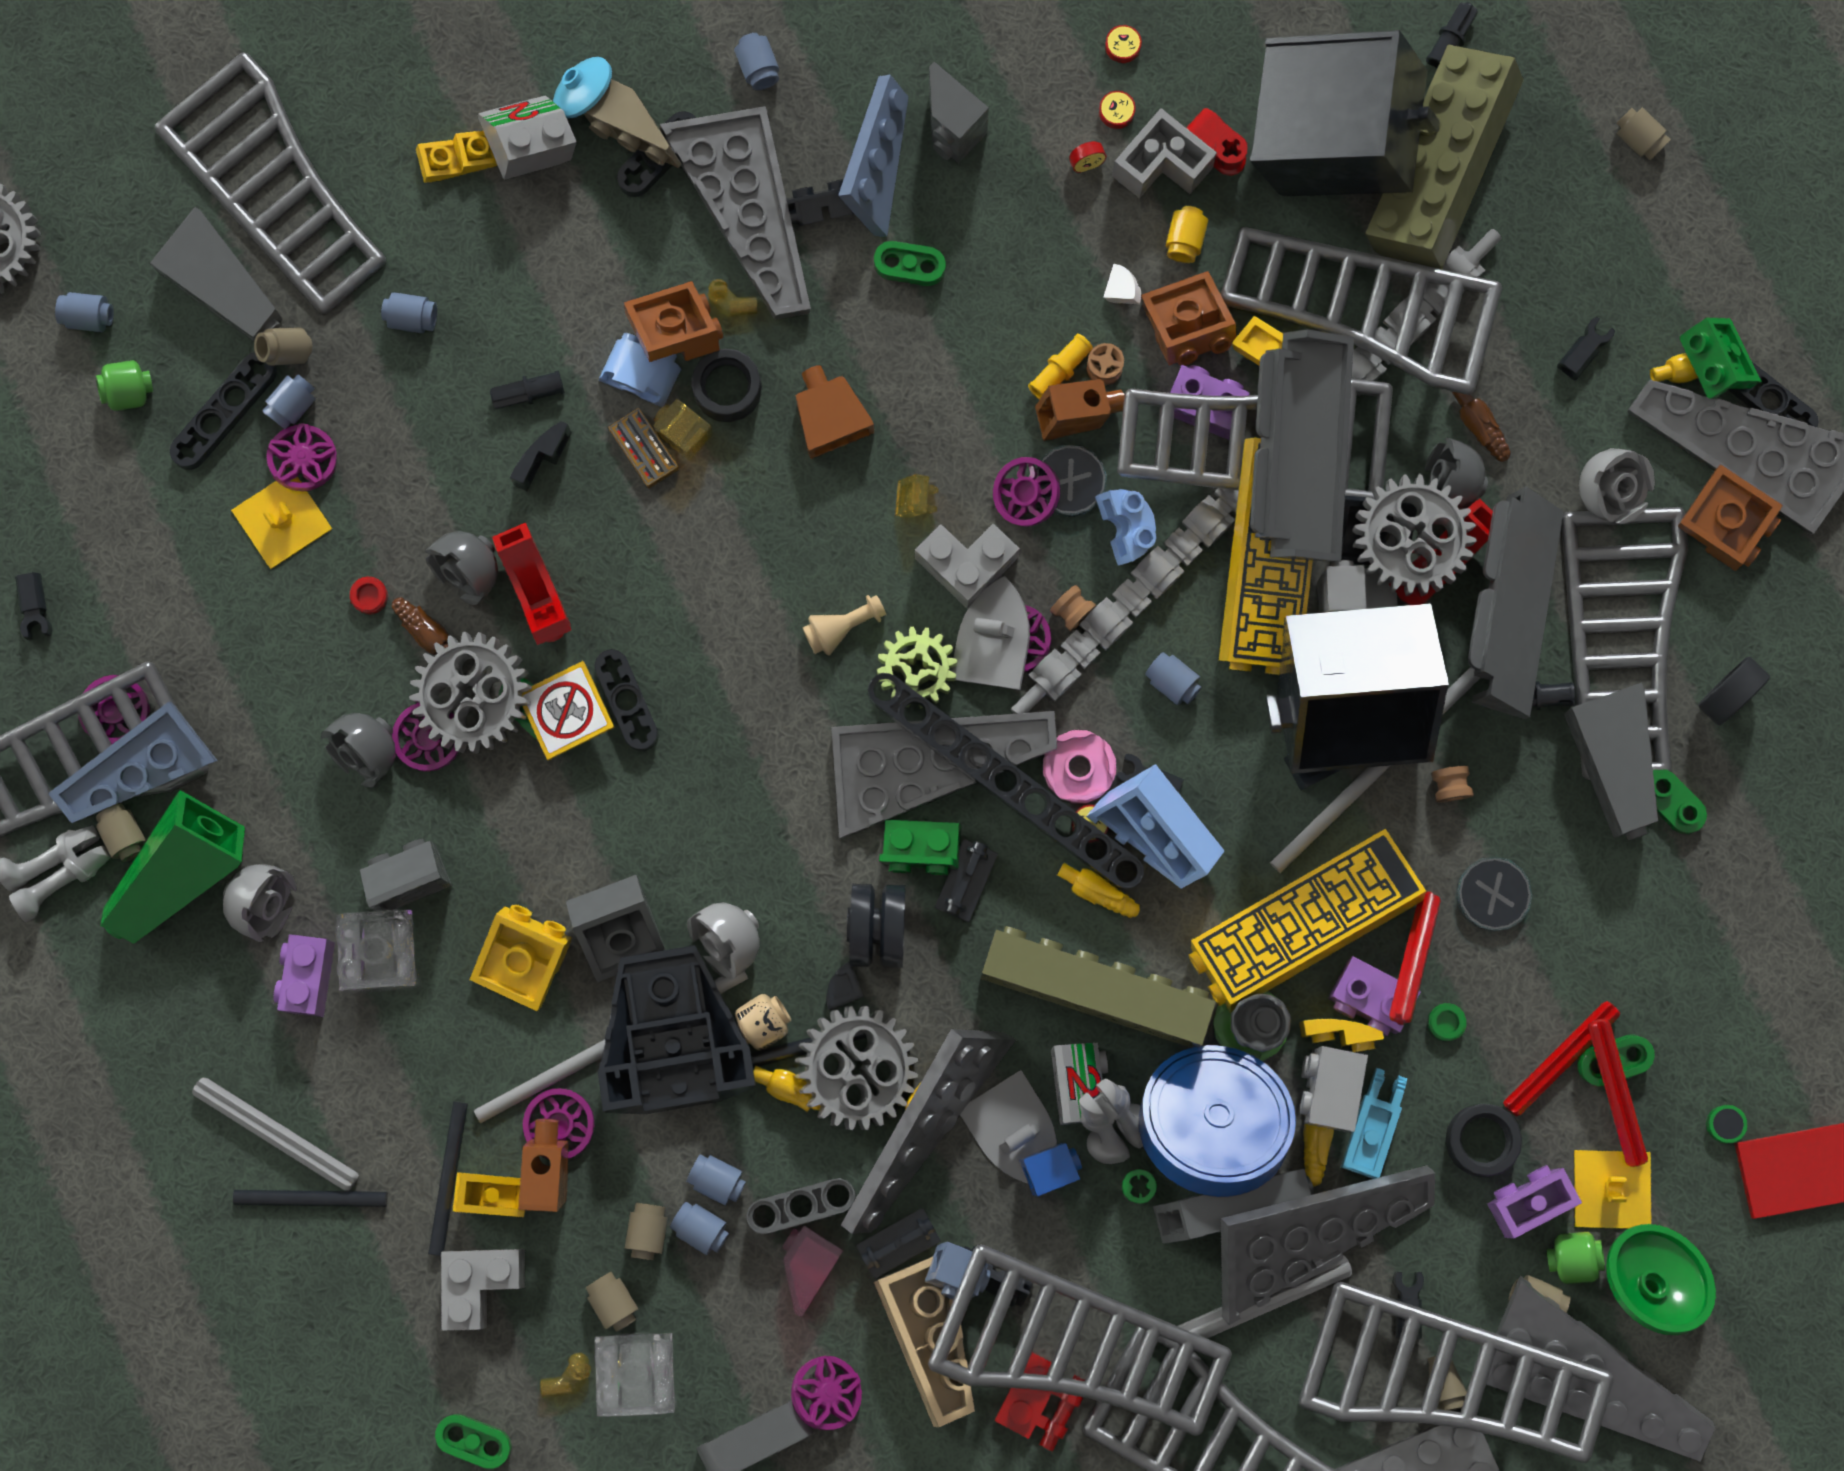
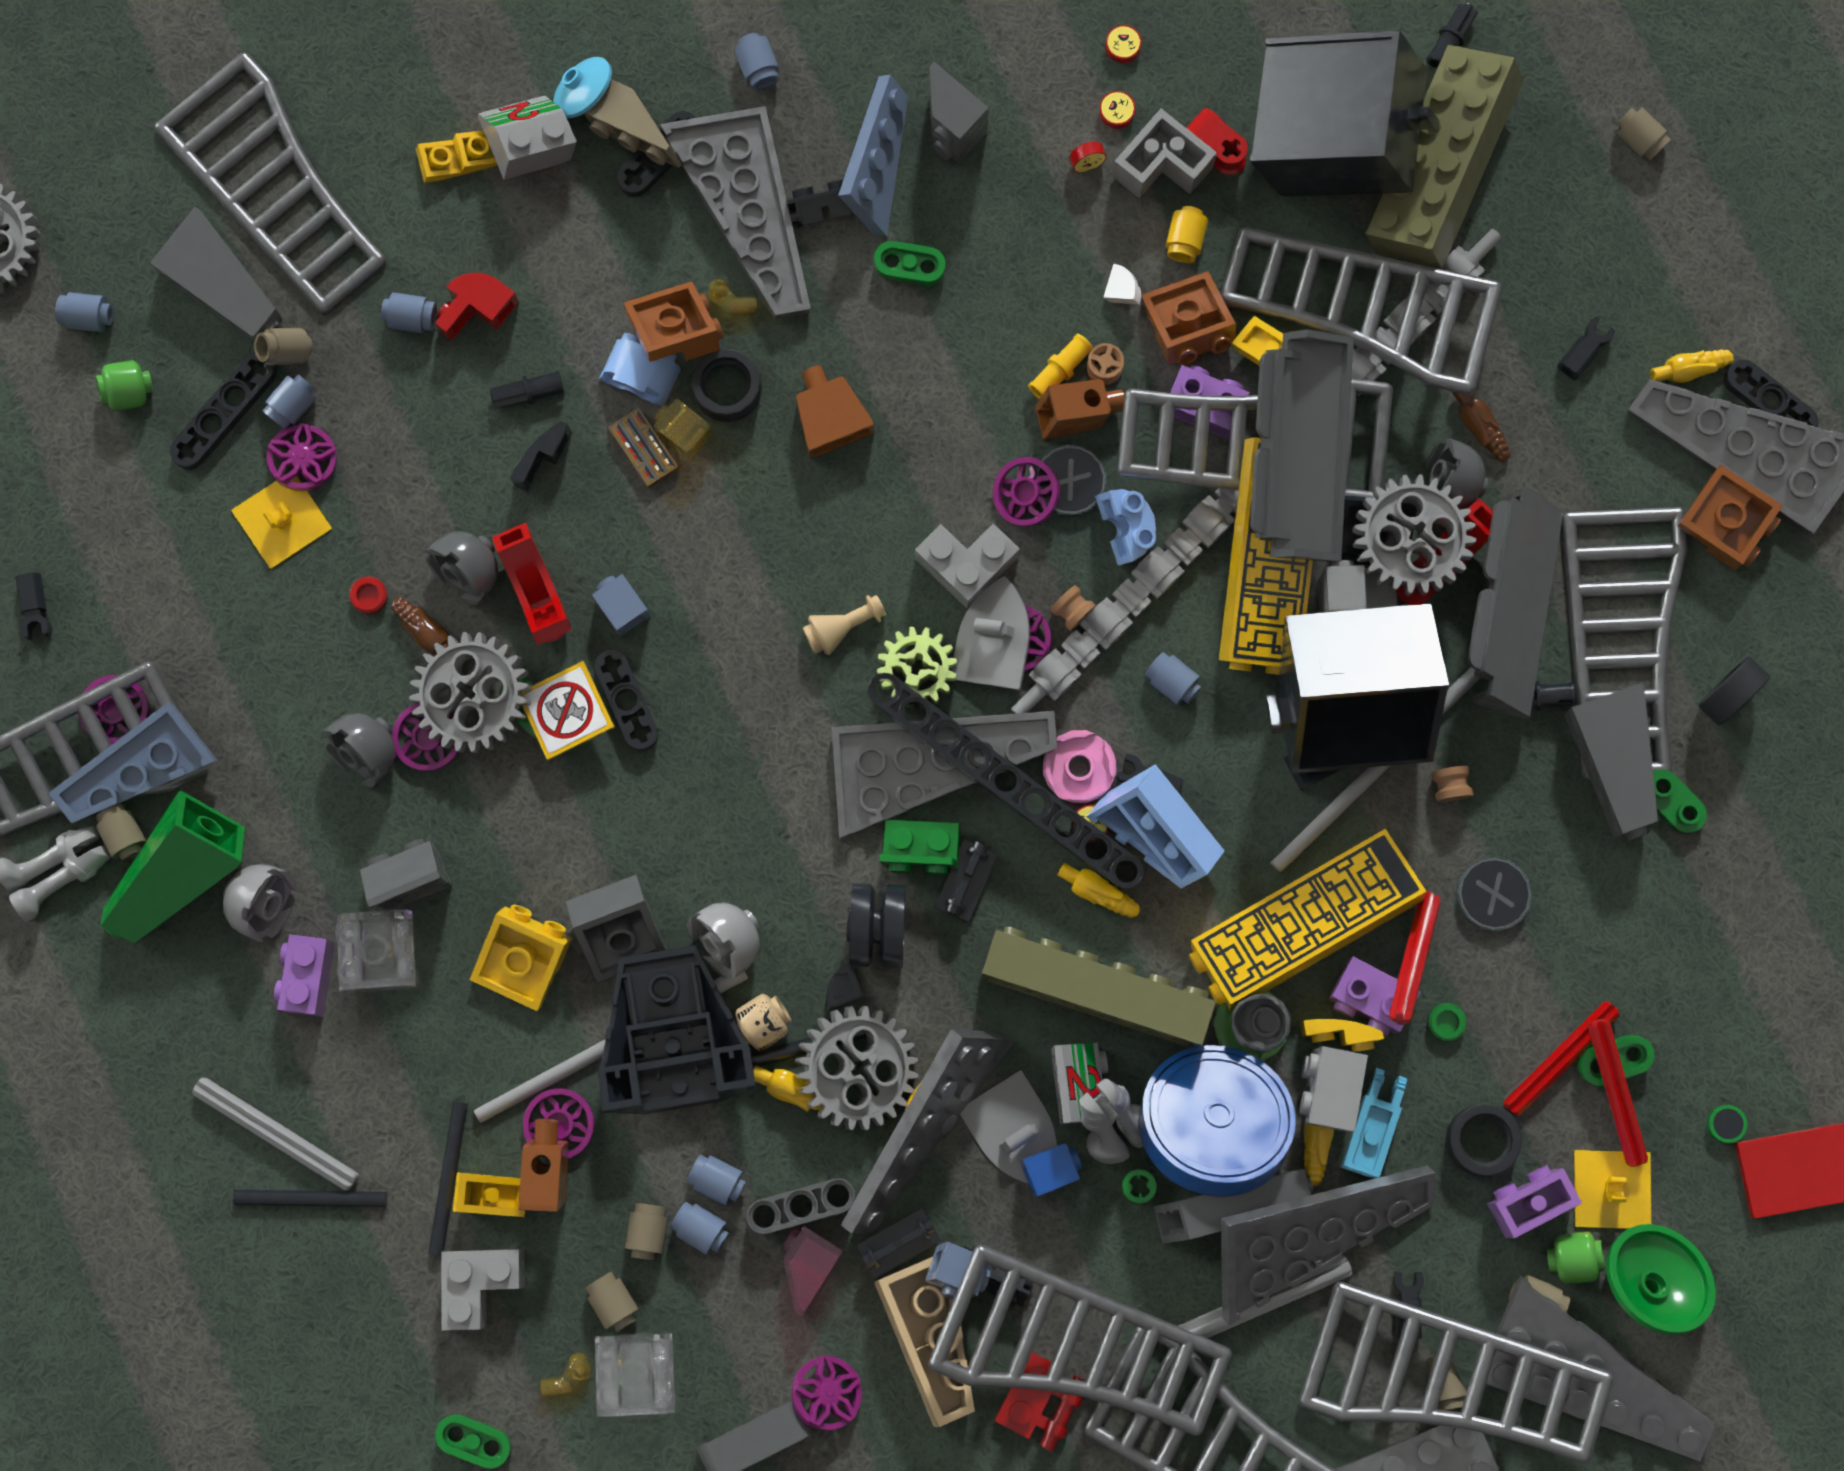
(475, 295): none -> red brick
(620, 604): none -> sand blue brick
(913, 496): clear yellow tile -> none
(1616, 485): light grey cylinder -> none
(1719, 357): green bracket -> none

